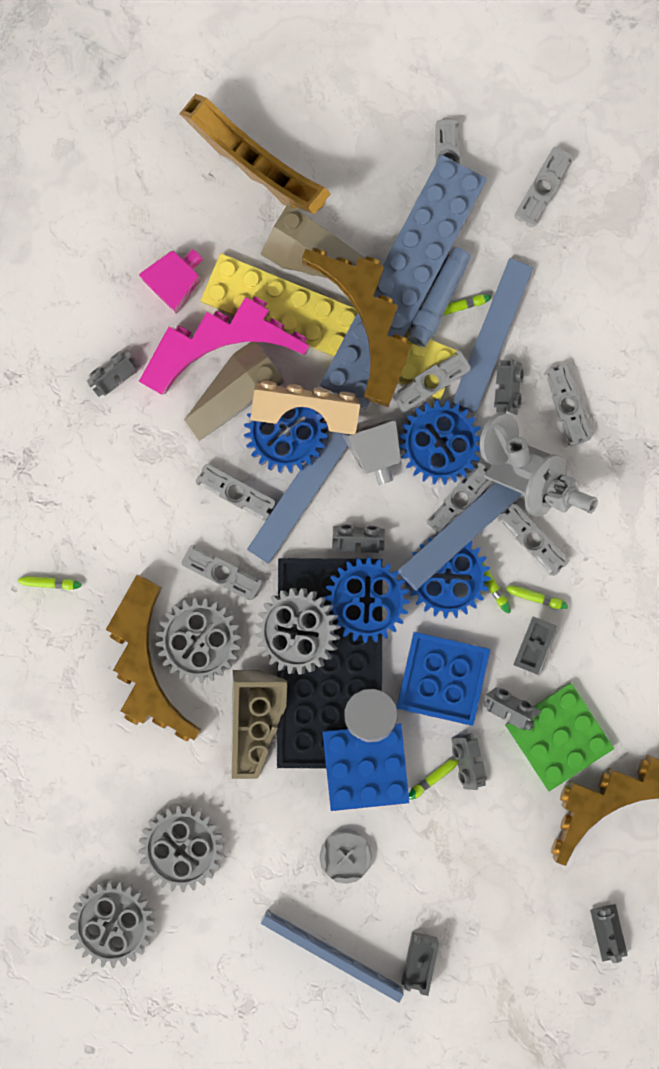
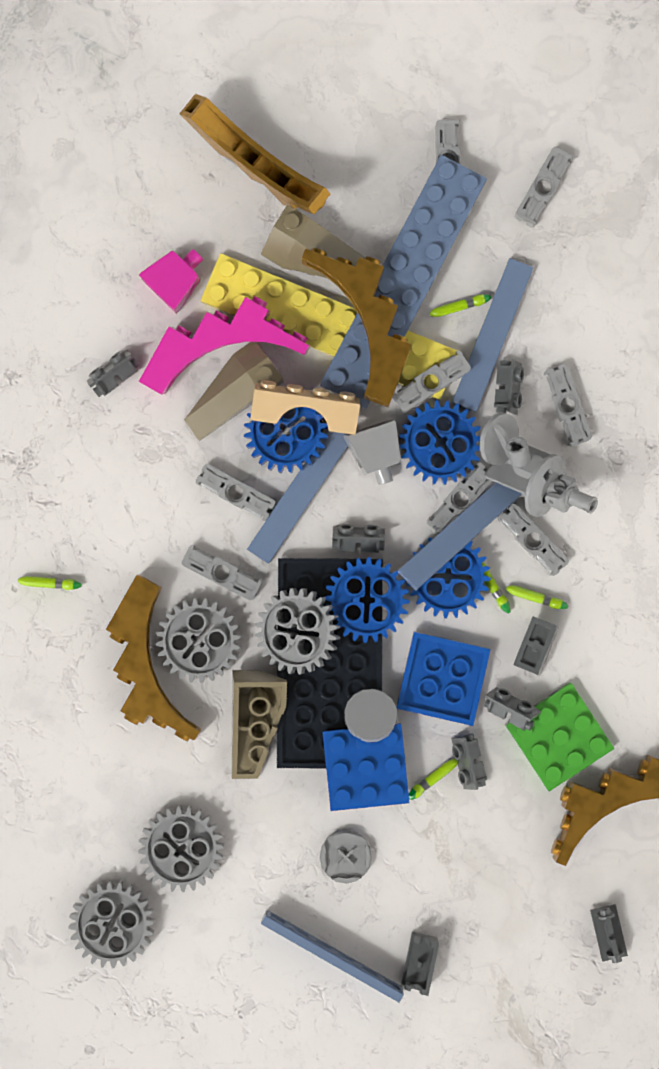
(429, 317): sand blue piece -> none

